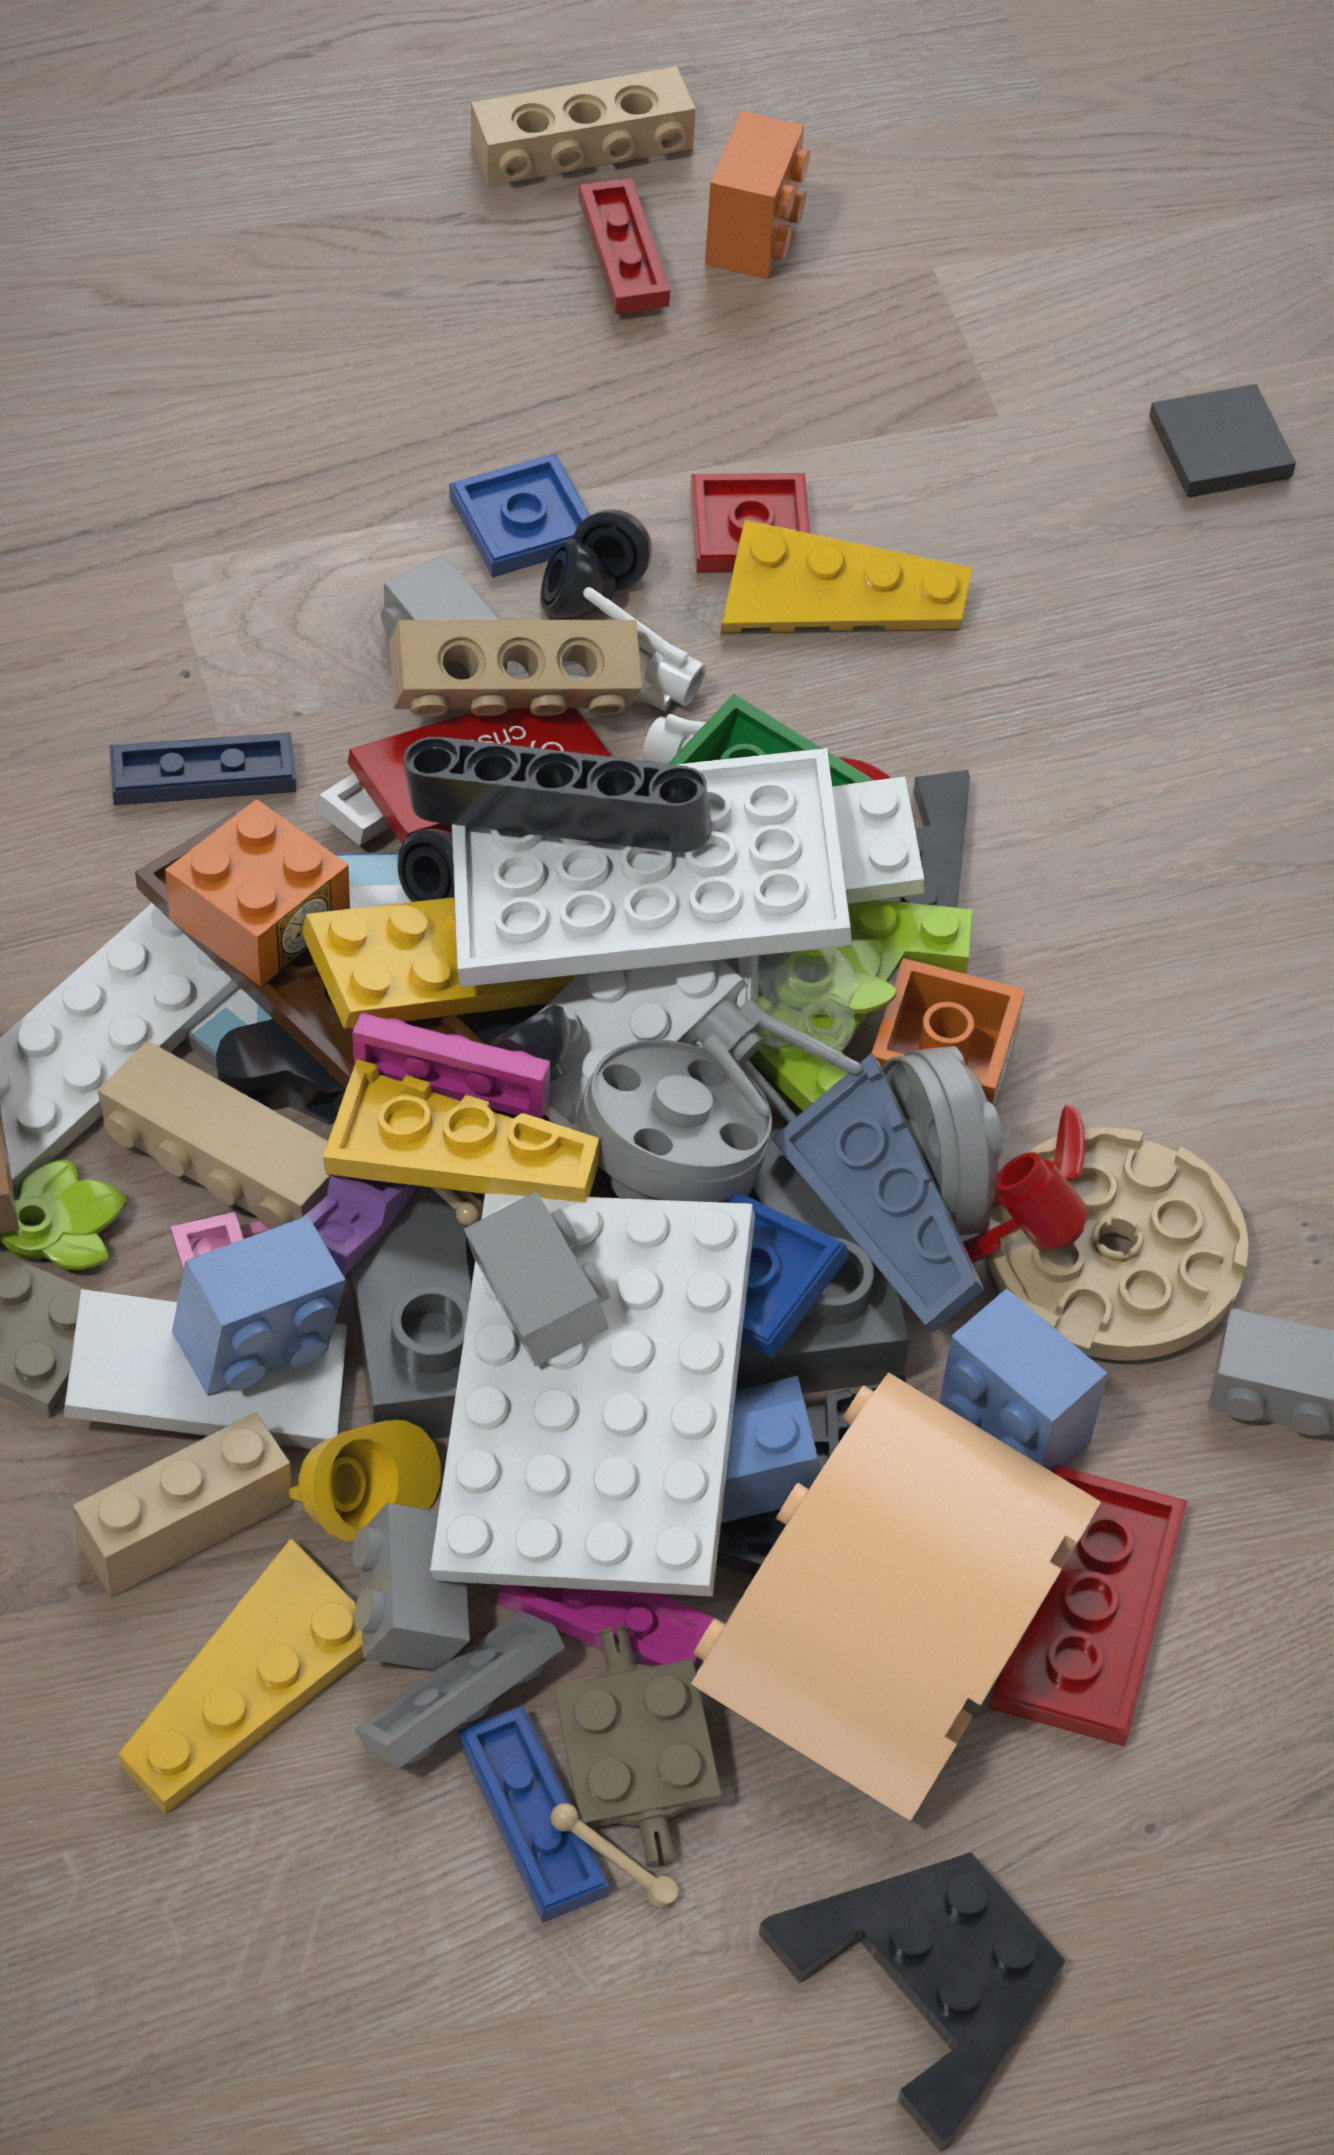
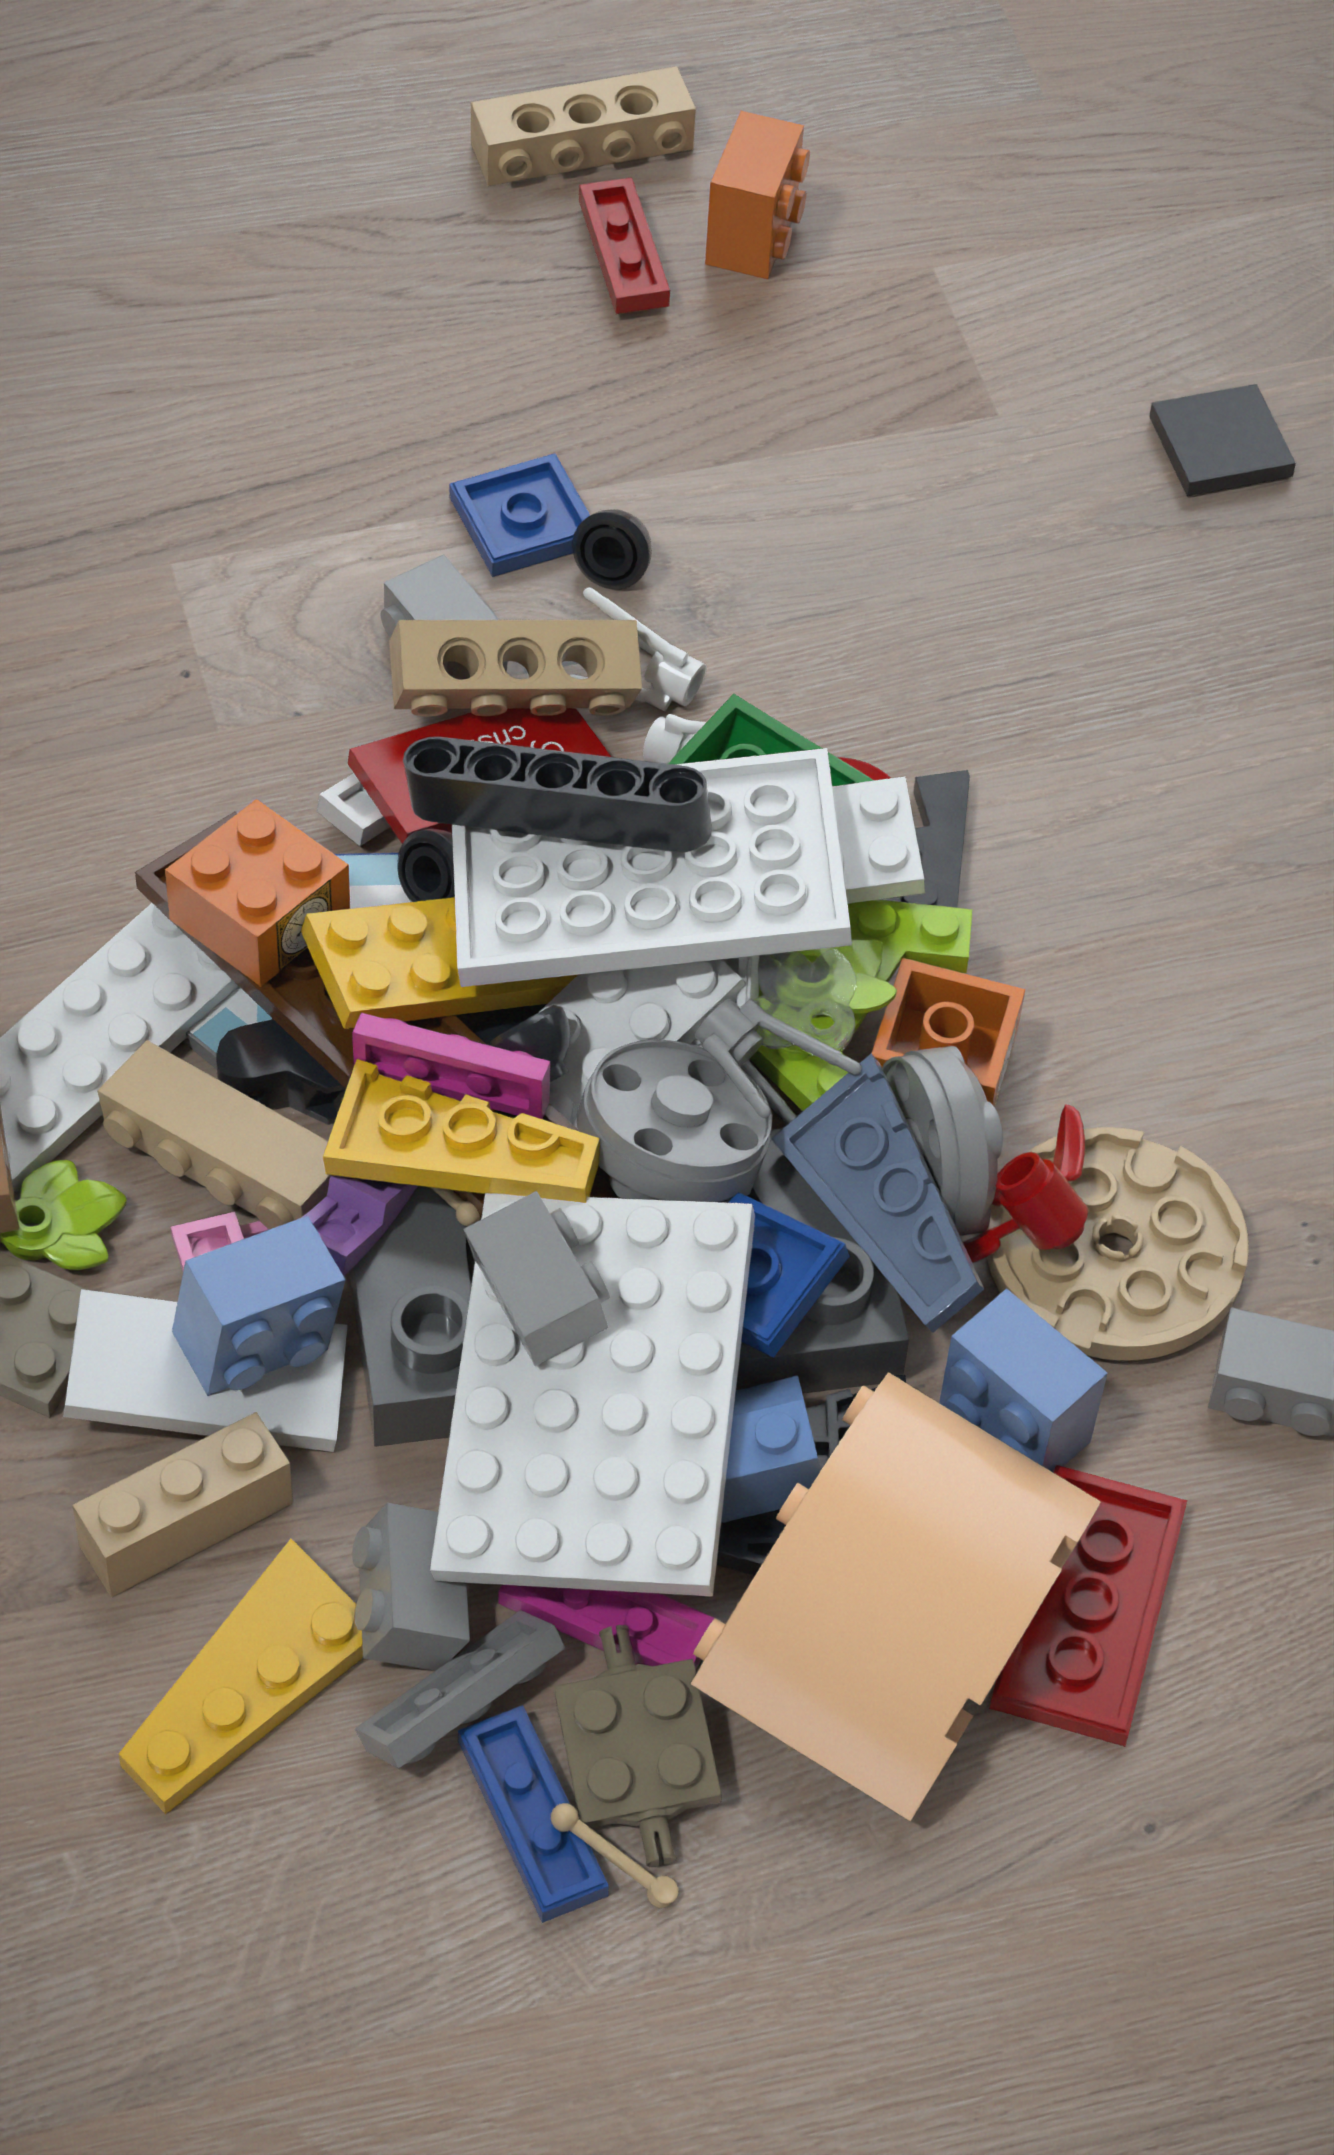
(202, 768): dark blue tile -> none
(363, 1469): yellow piece -> none
(567, 575): black brick -> none
(726, 500): tile -> none
(821, 581): yellow wing -> none
(957, 1956): black wing -> none

